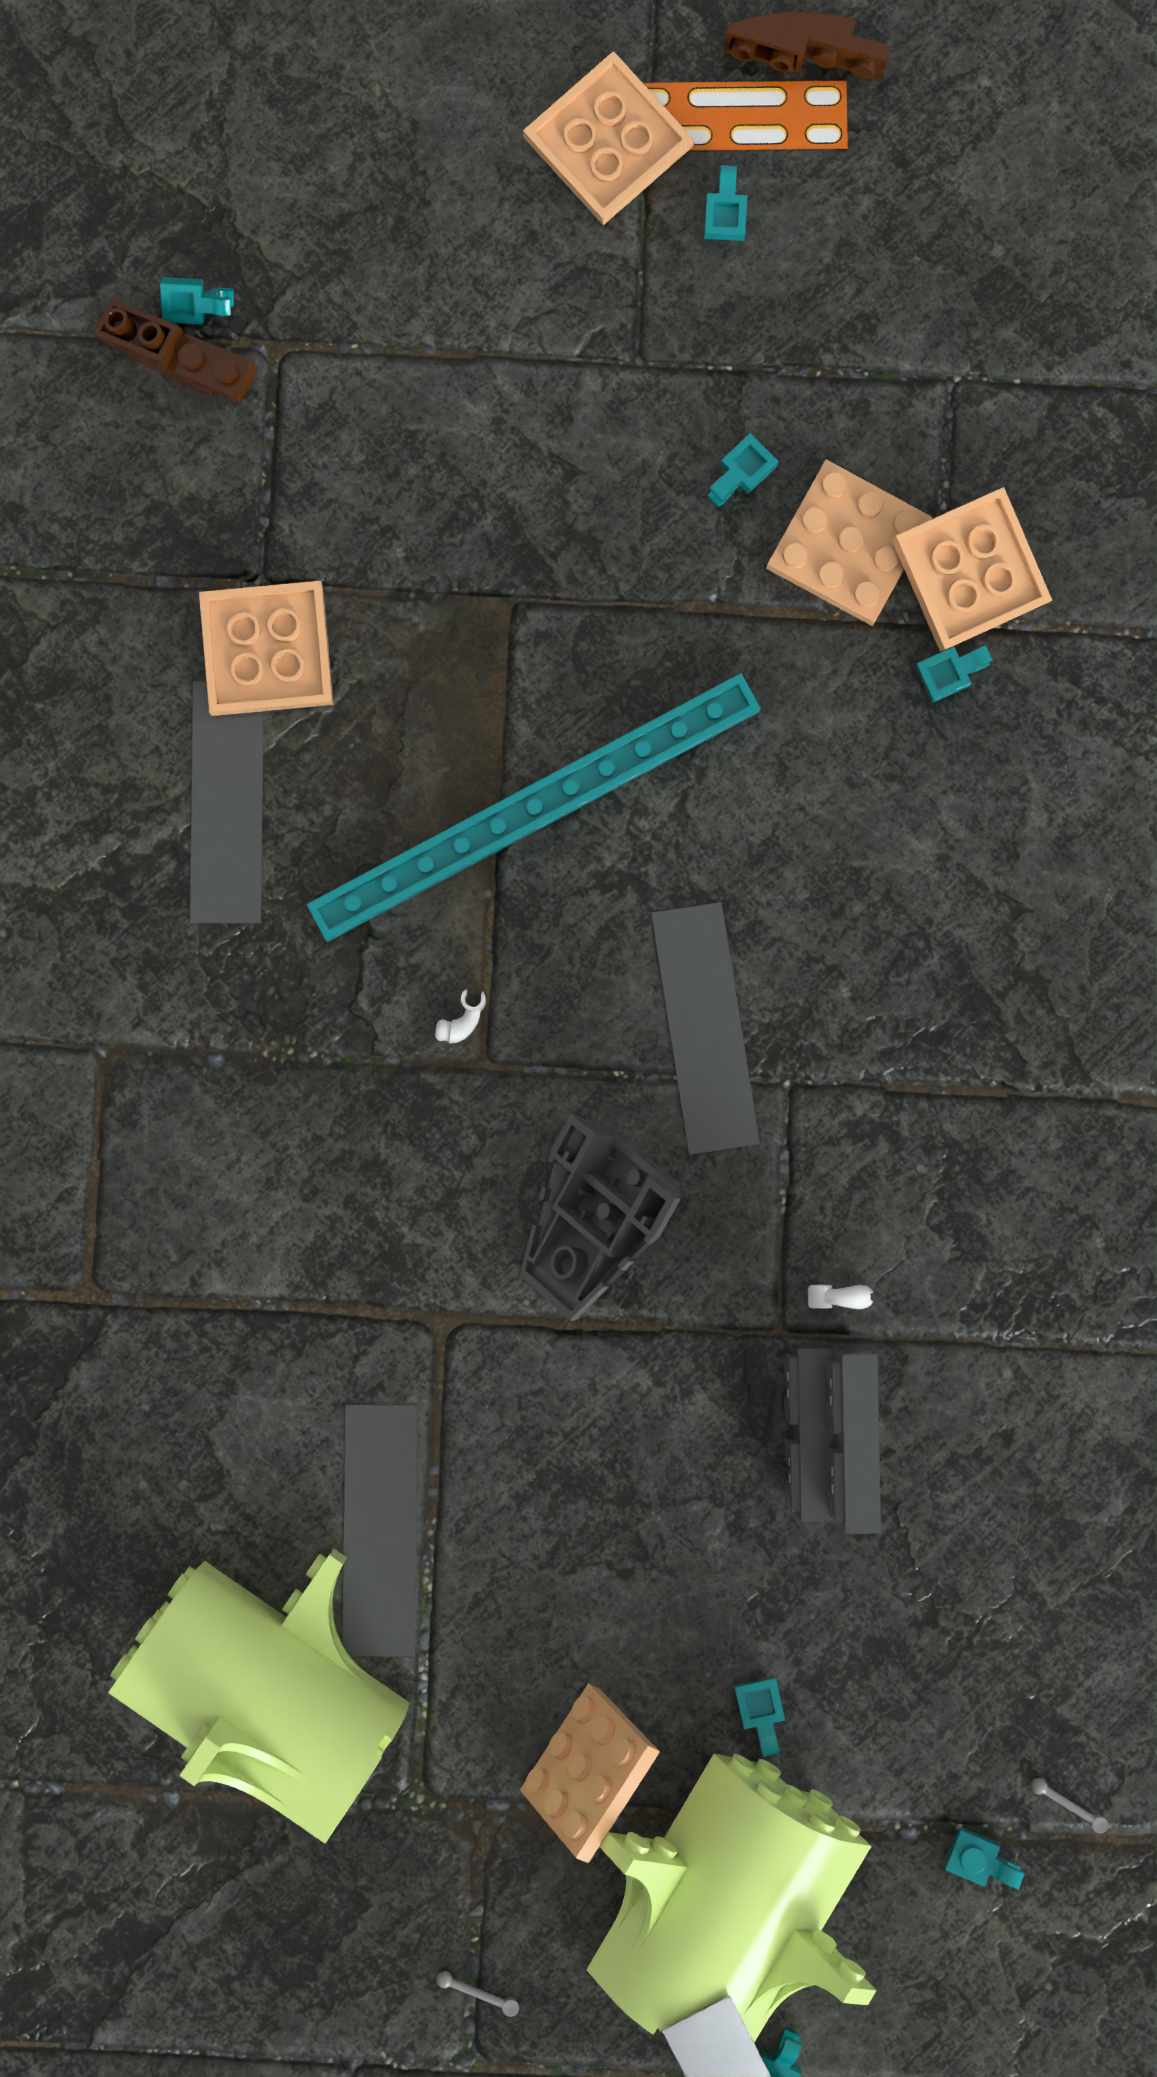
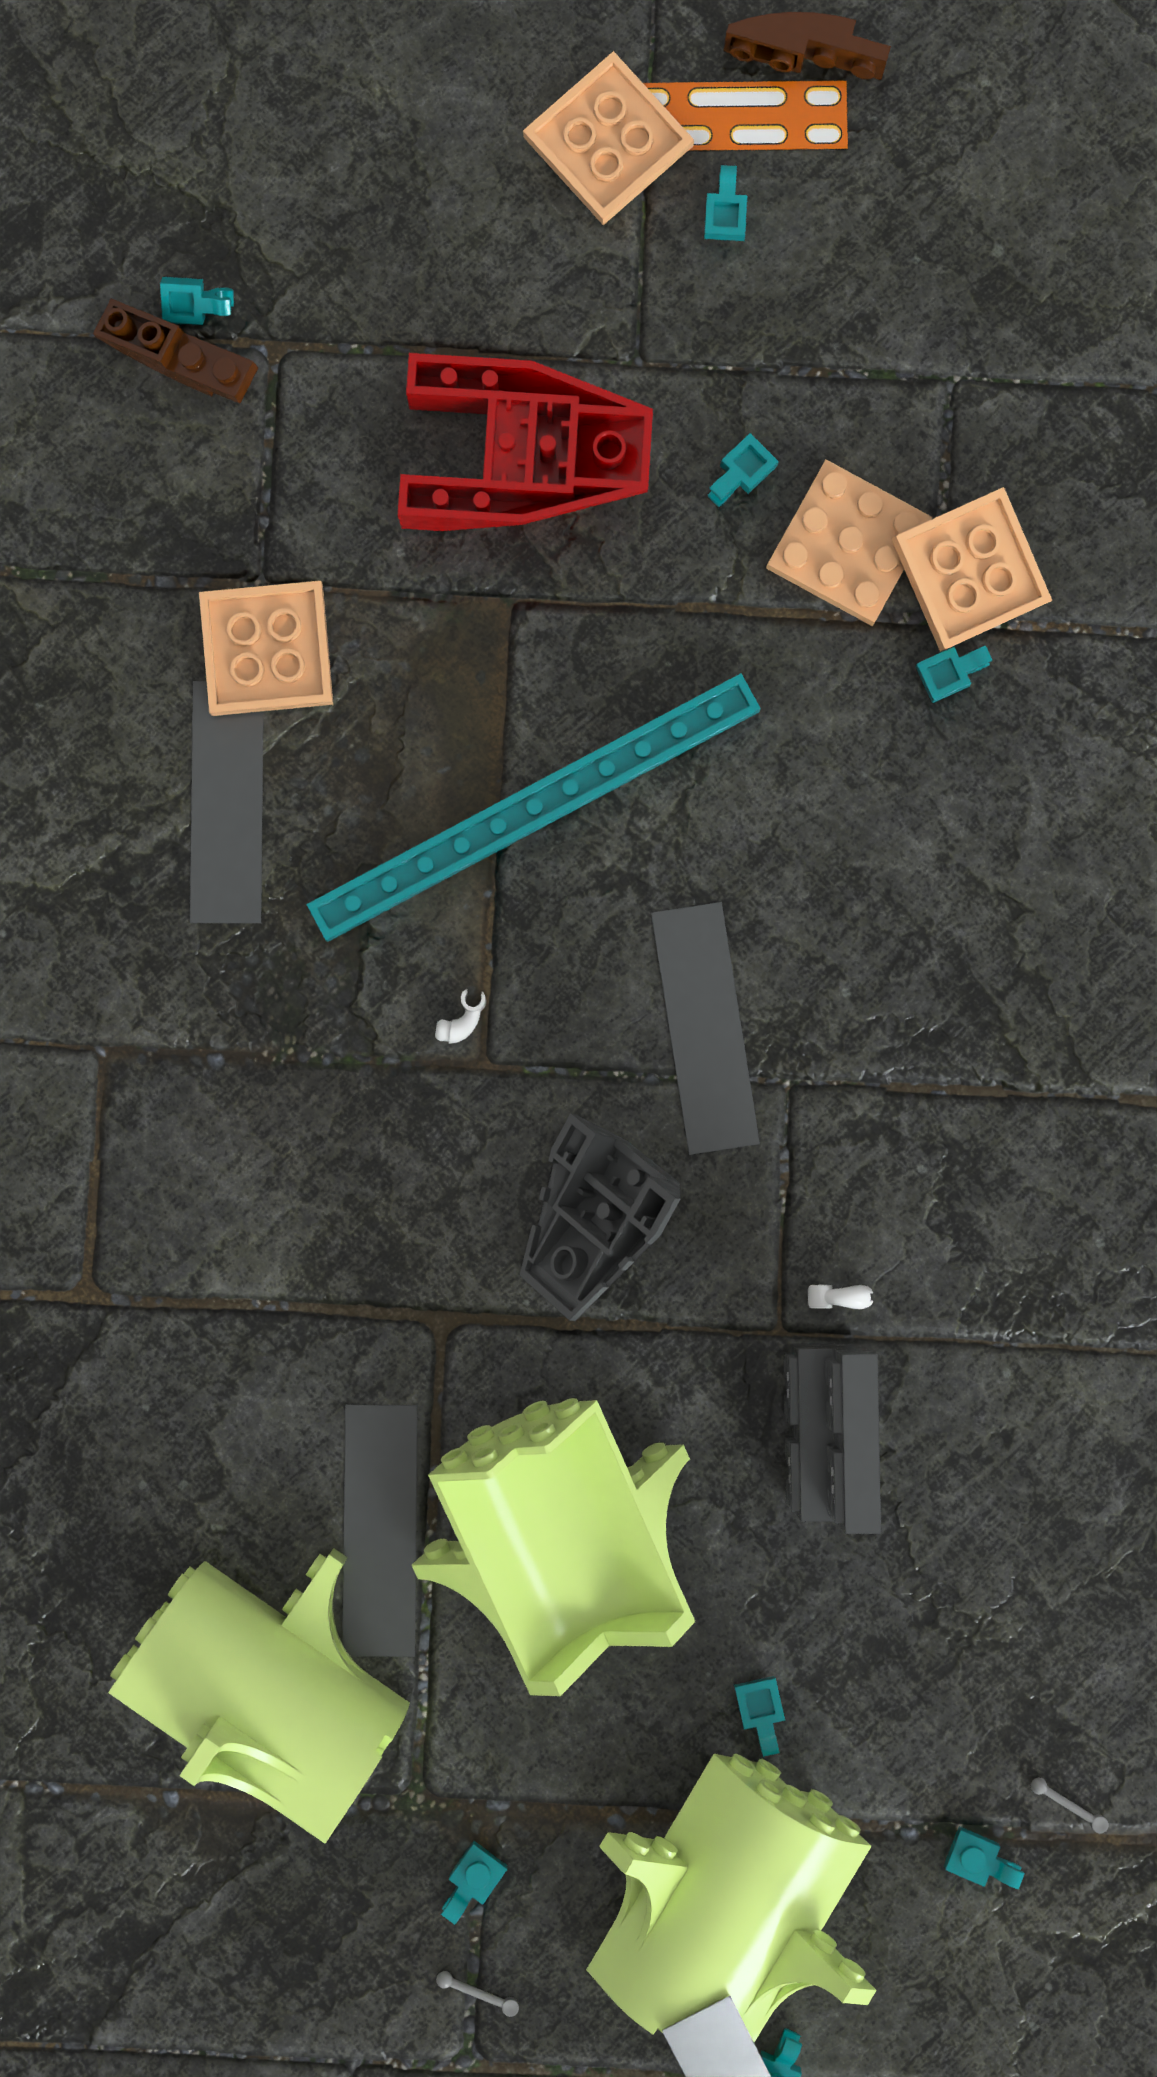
(475, 1877): none -> teal plate
(547, 444): none -> red wedge
(560, 1540): none -> yellowish green cylinder
(589, 1772): light nougat plate -> none

